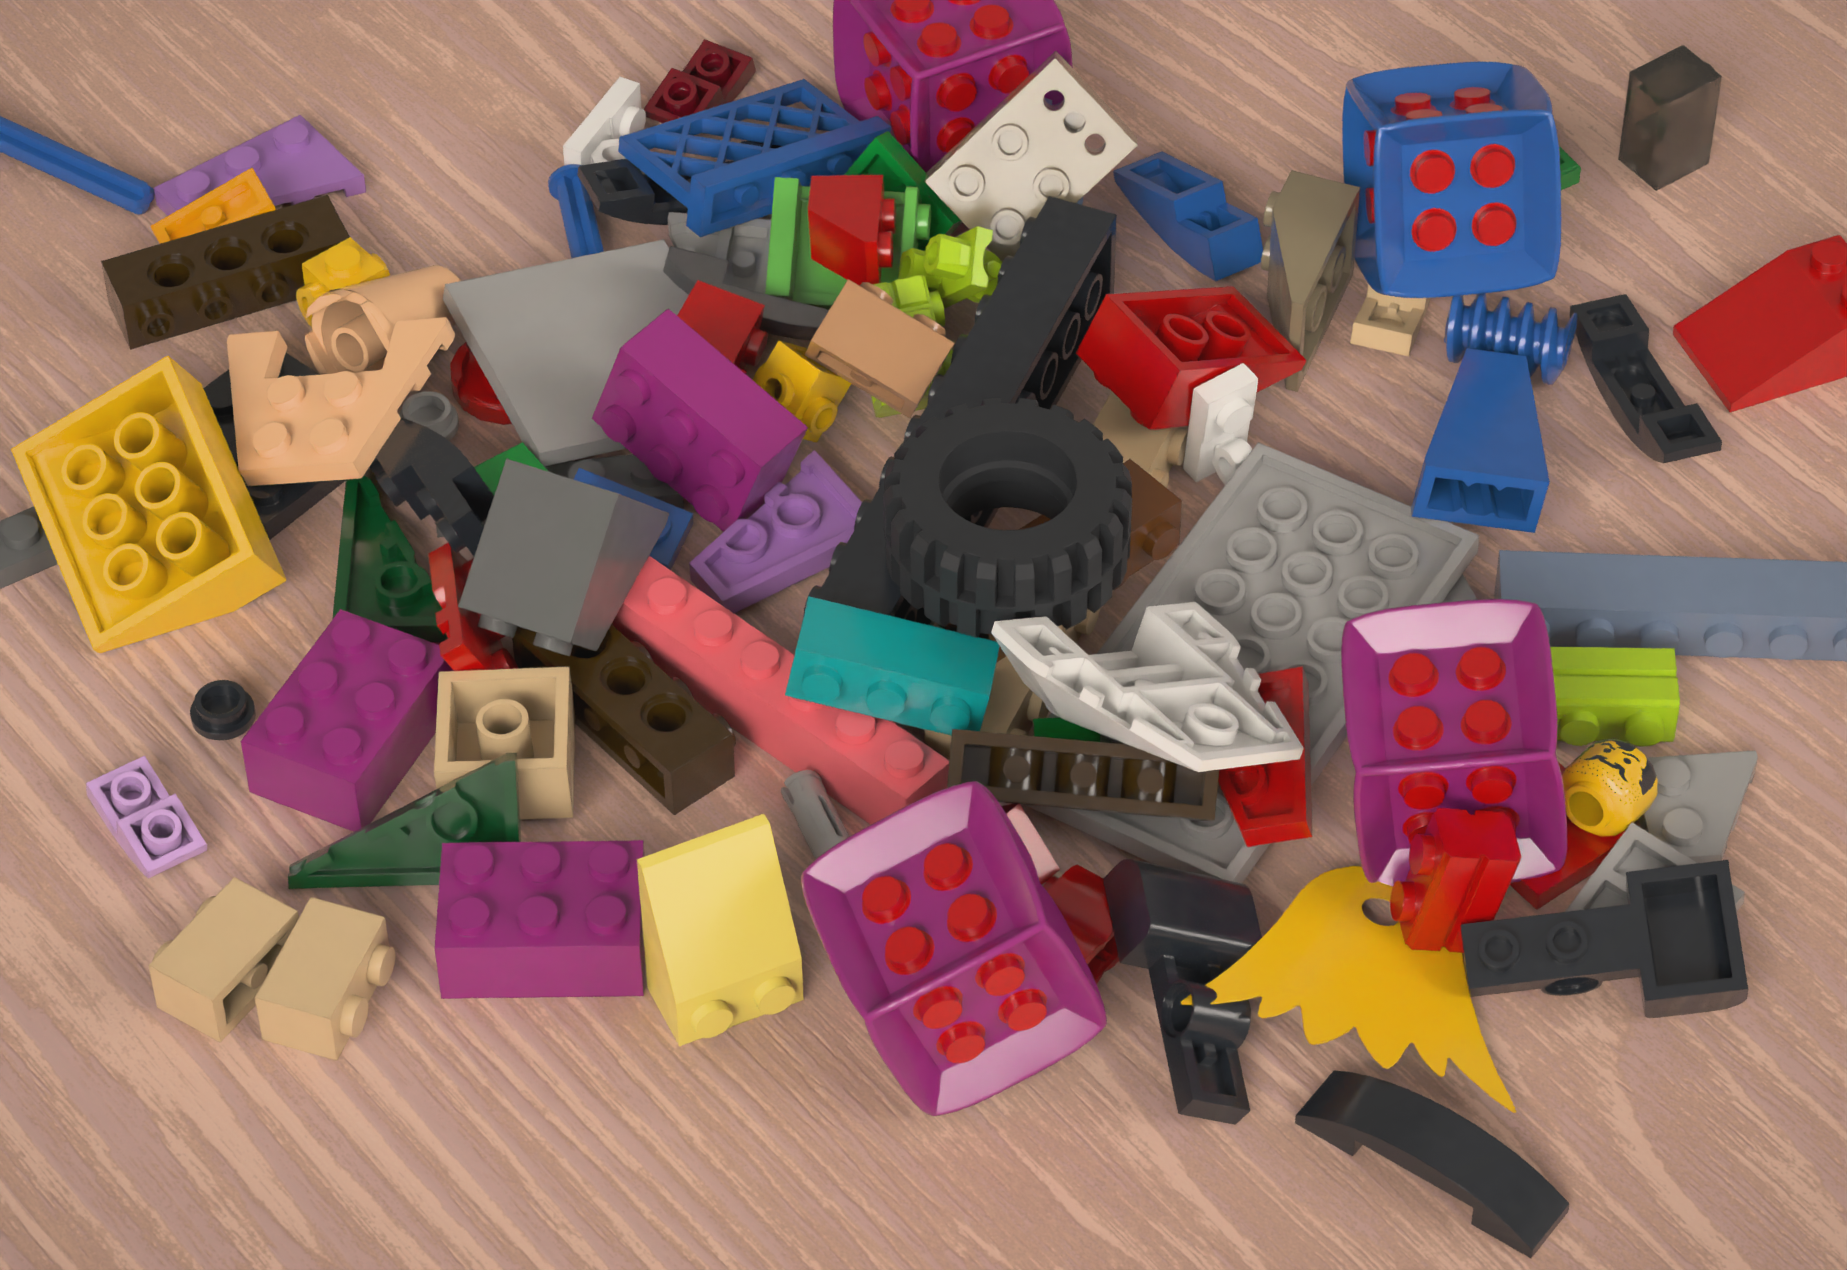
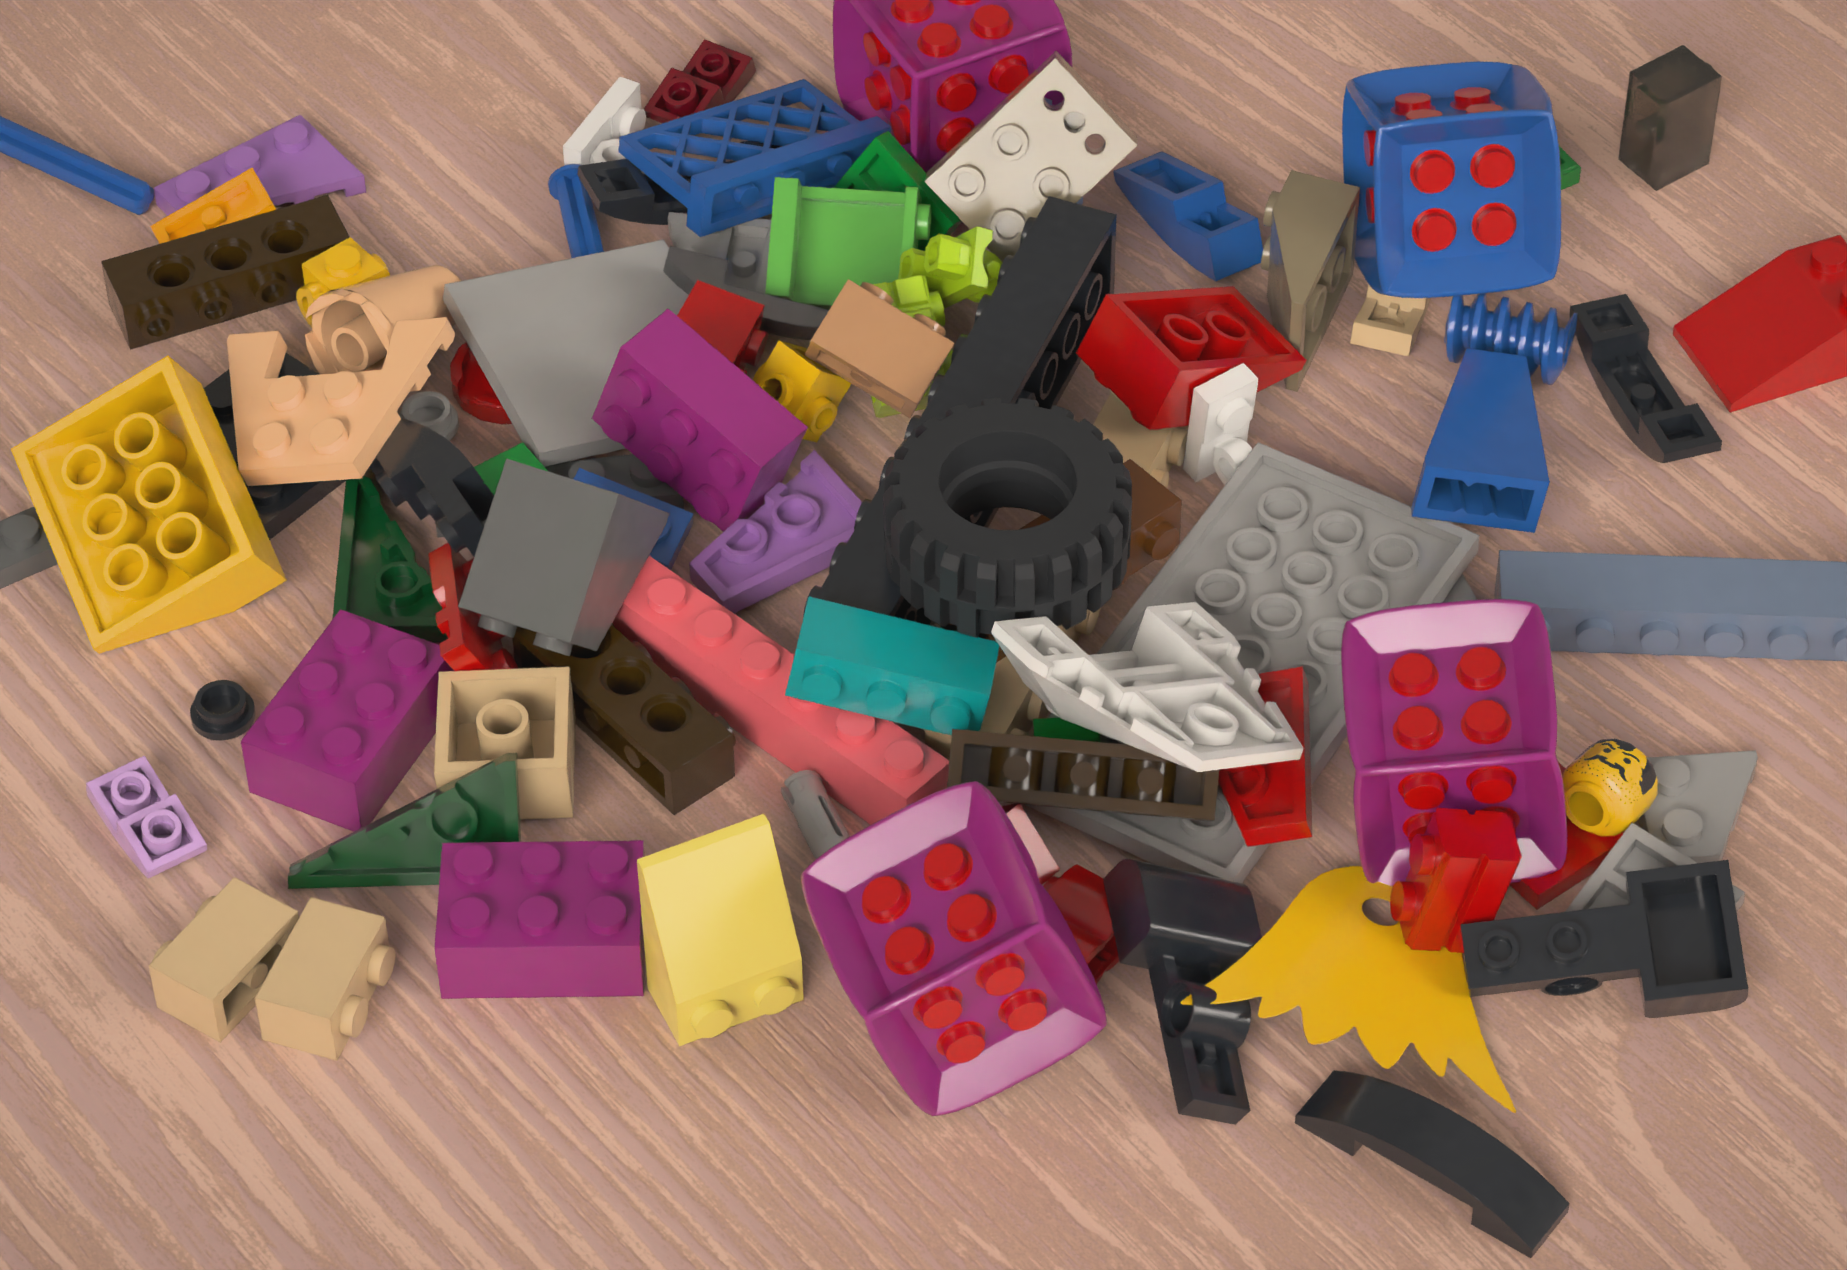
(851, 226): red slope -> none
(1615, 694): lime brick -> none

